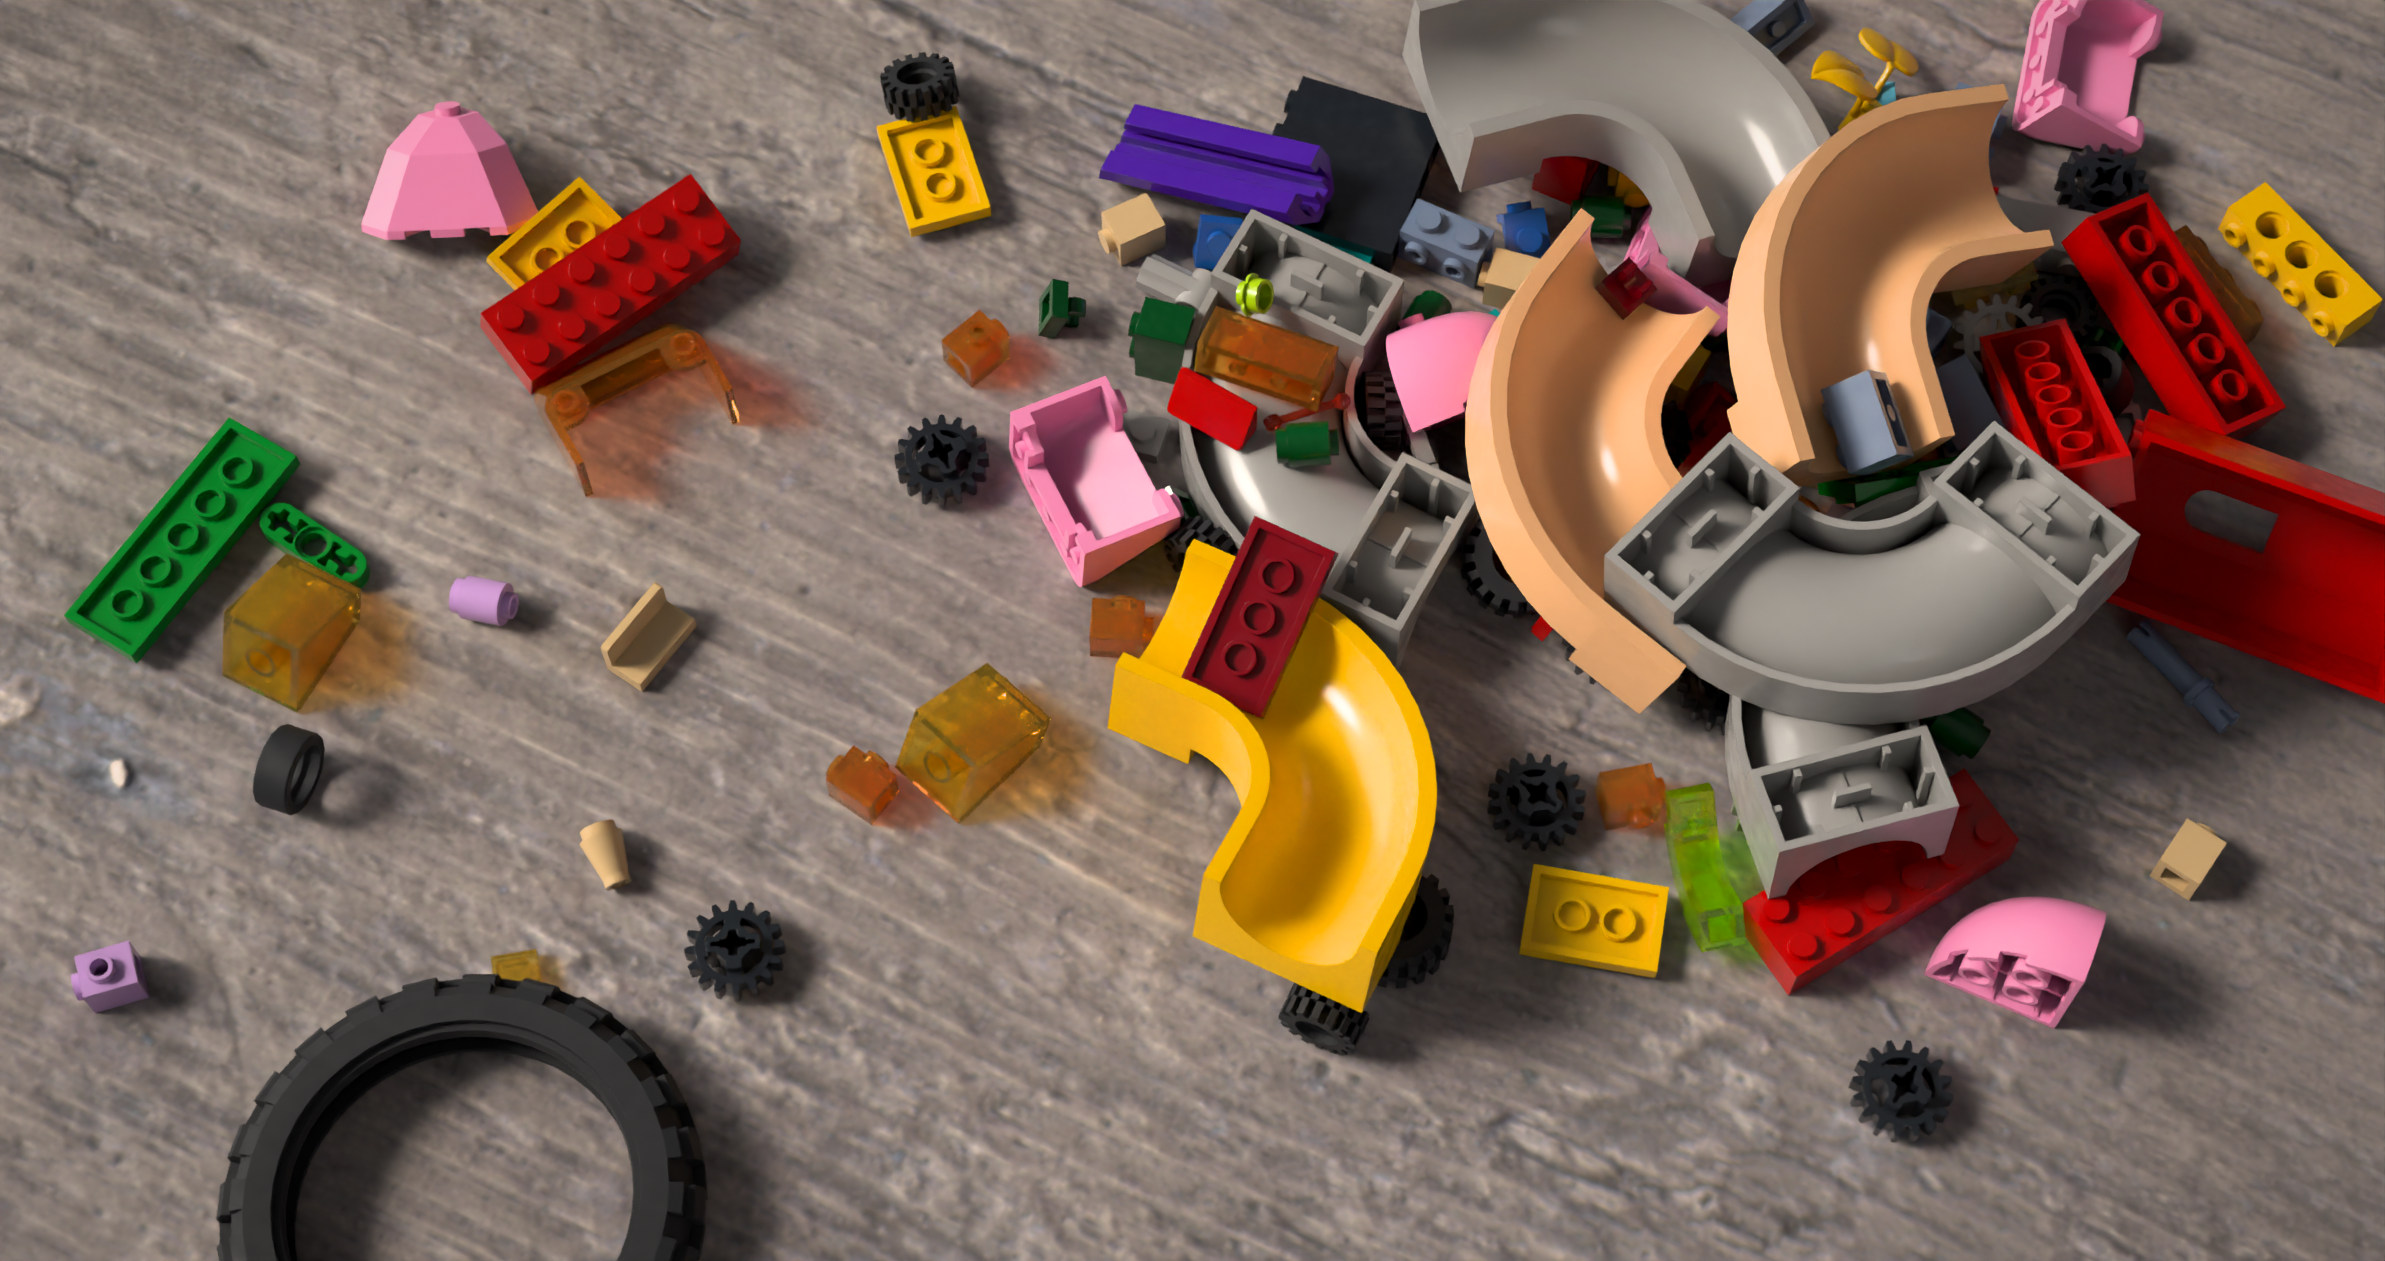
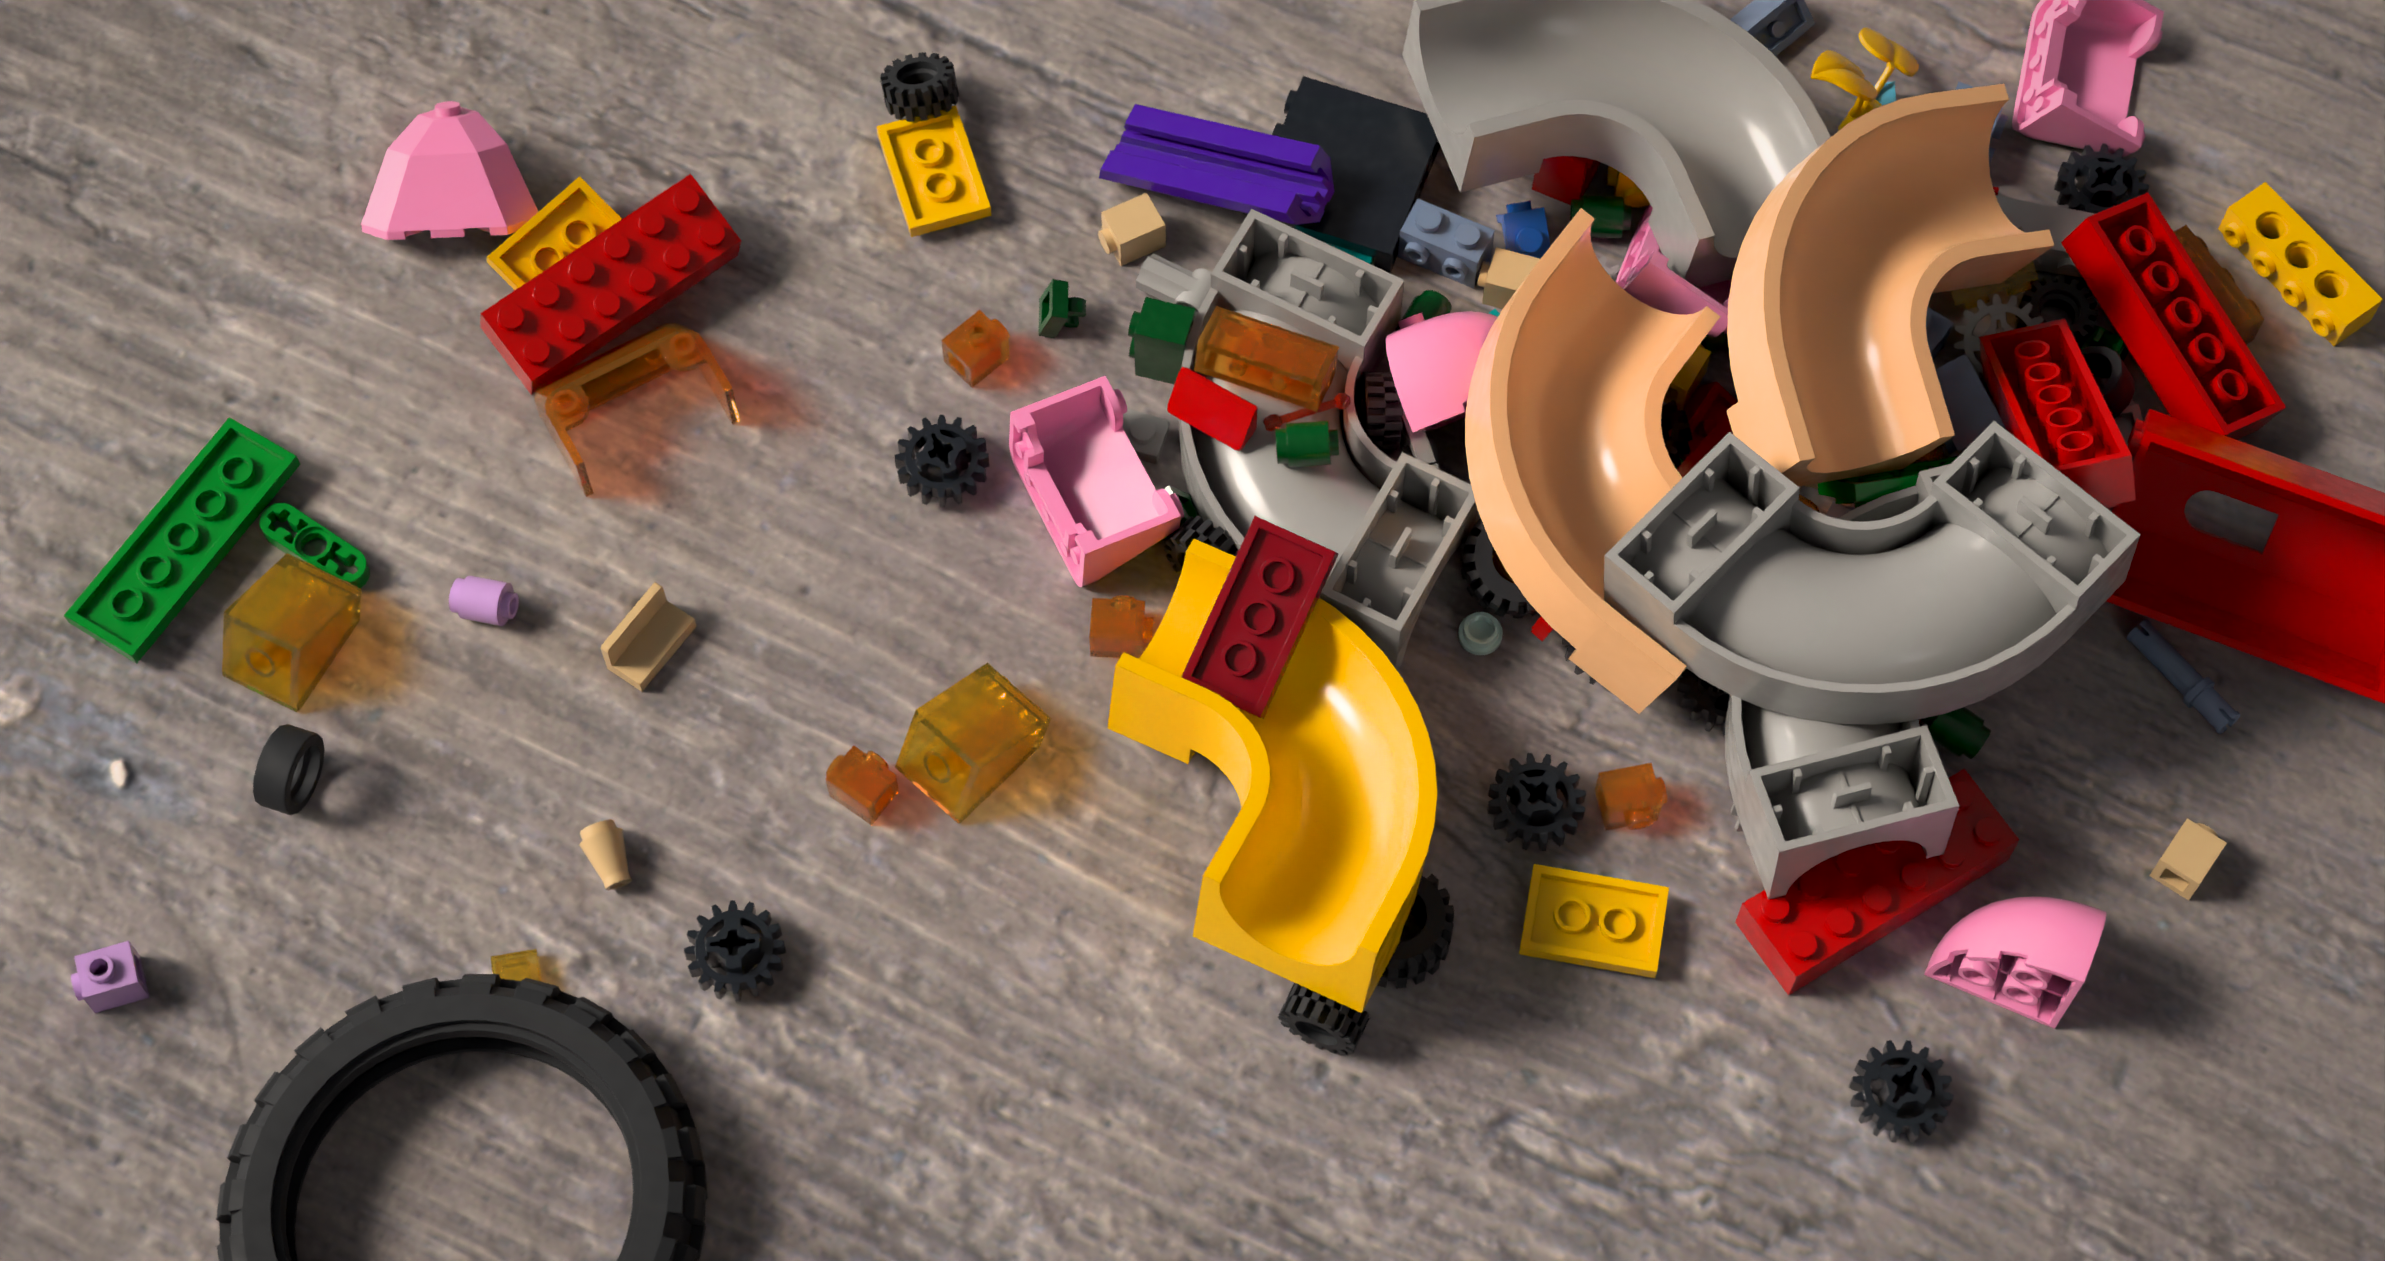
(1213, 239): blue bracket -> none
(1255, 295): lime plate -> none
(1480, 633): none -> light aqua plate
(1626, 288): dark red tile -> none
(1698, 869): clear neon green arch -> none
(1866, 423): sand blue brick -> none

